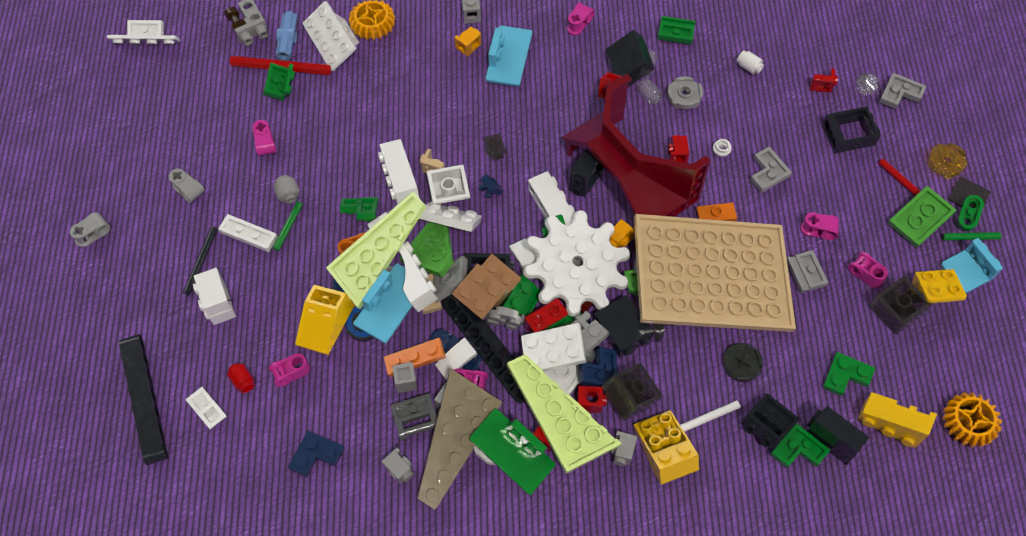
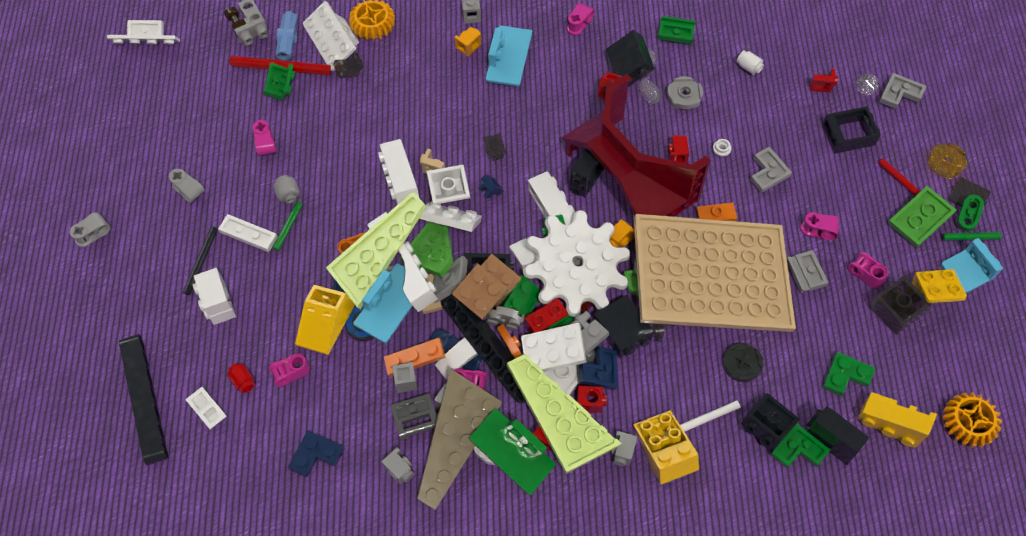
(349, 67): none -> clear smoke bracket
(365, 208): green plate -> none
(512, 342): none -> orange plate
(632, 391): clear smoke brick -> none

